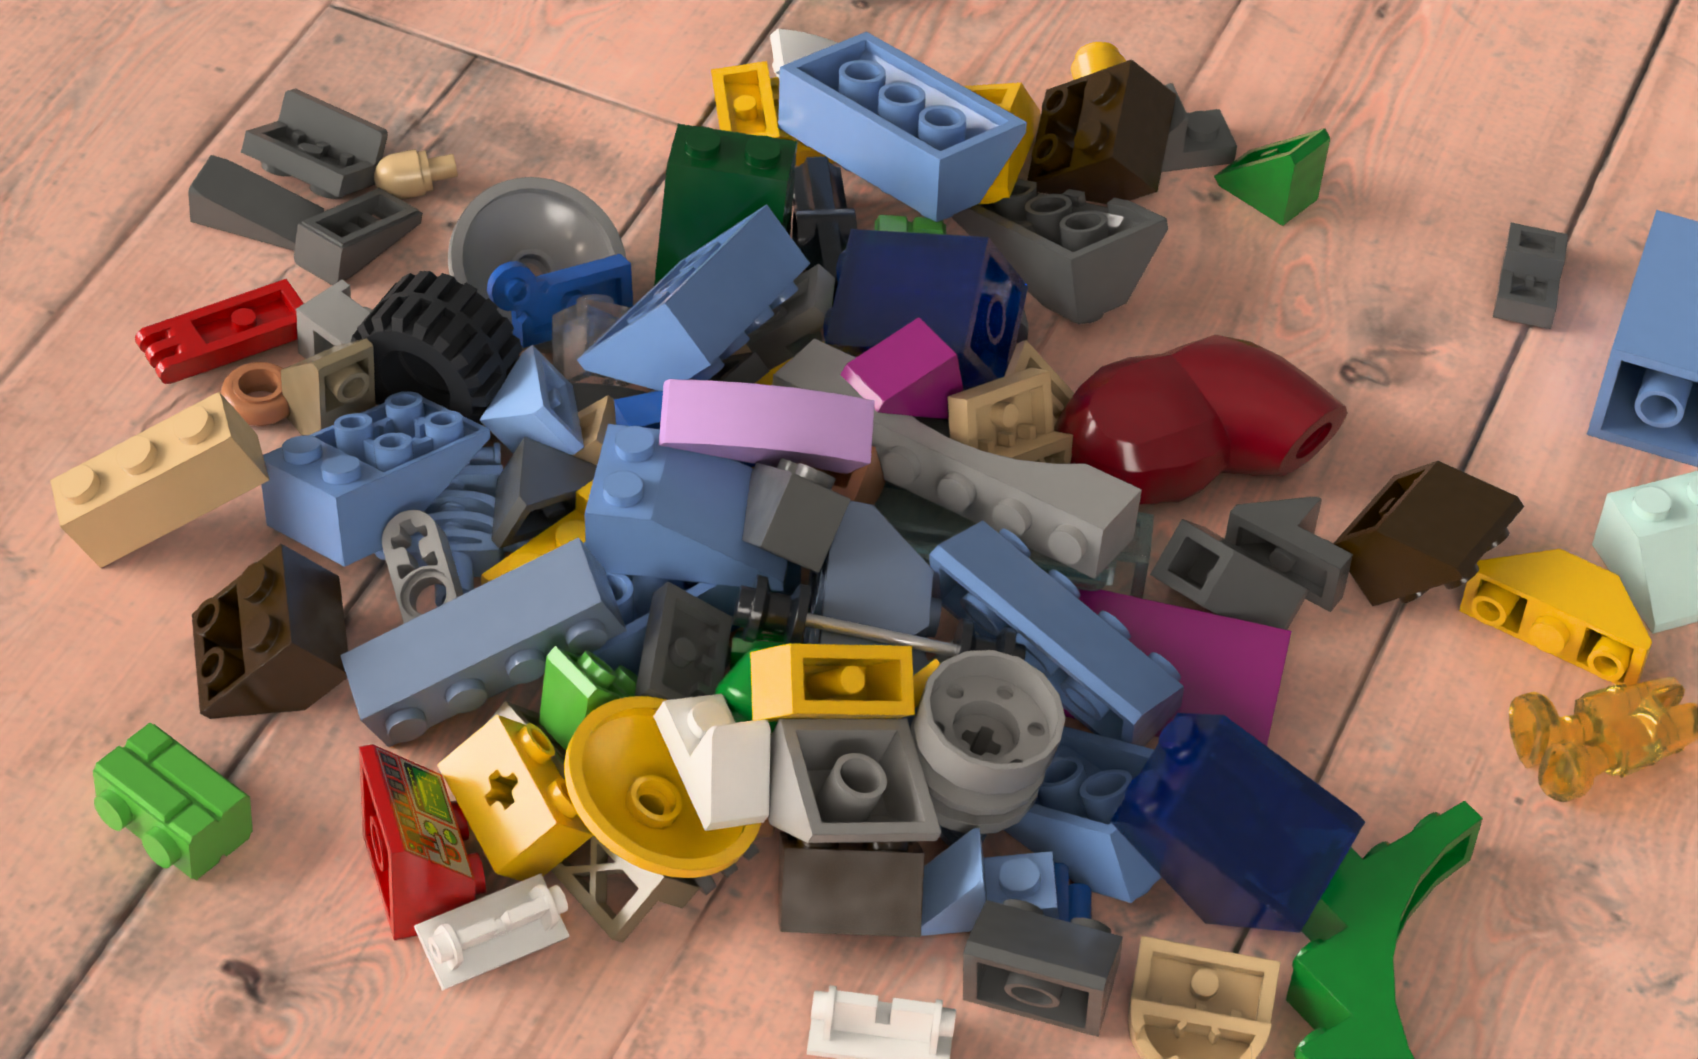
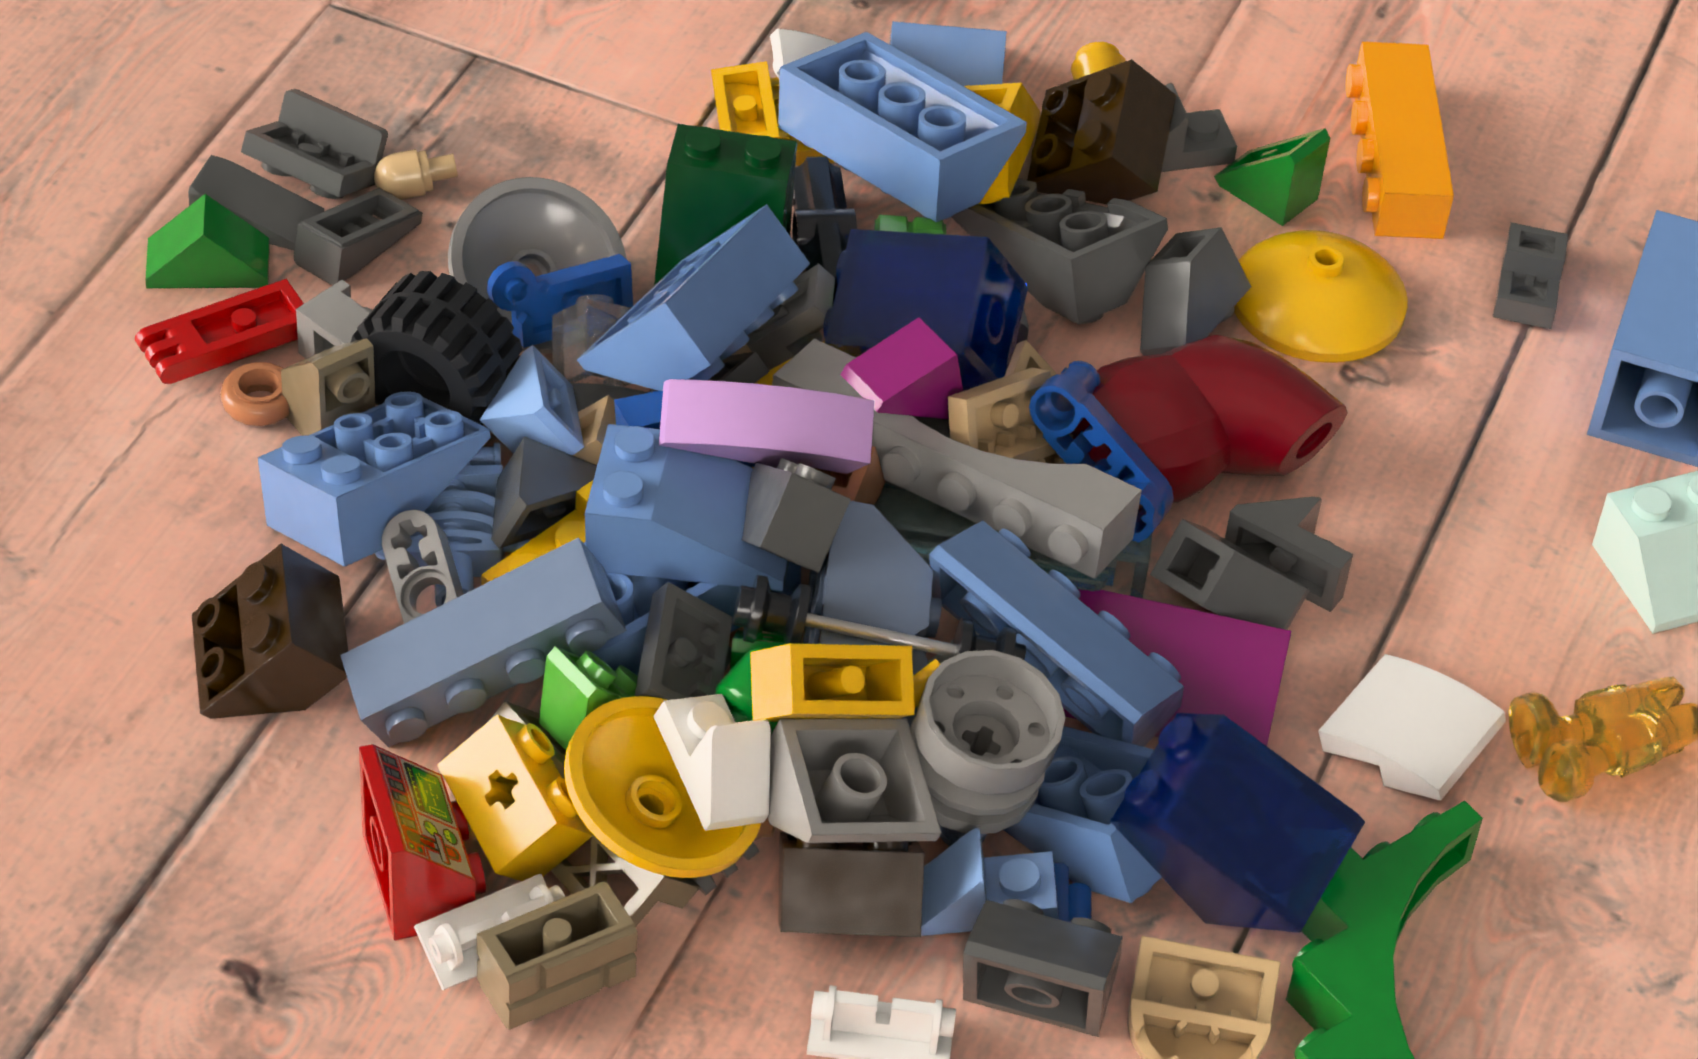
(159, 480): tan brick -> none
(171, 802): bright green brick -> none
(207, 250): none -> green slope
(556, 955): none -> dark tan brick
(958, 53): none -> medium blue slope
(1061, 407): none -> blue beam
(1189, 290): none -> dark grey slope
(1321, 296): none -> yellow dish
(1400, 140): none -> light orange brick
(1413, 726): none -> white slope
(1426, 532): dark brown slope -> none
(1563, 610): yellow slope -> none

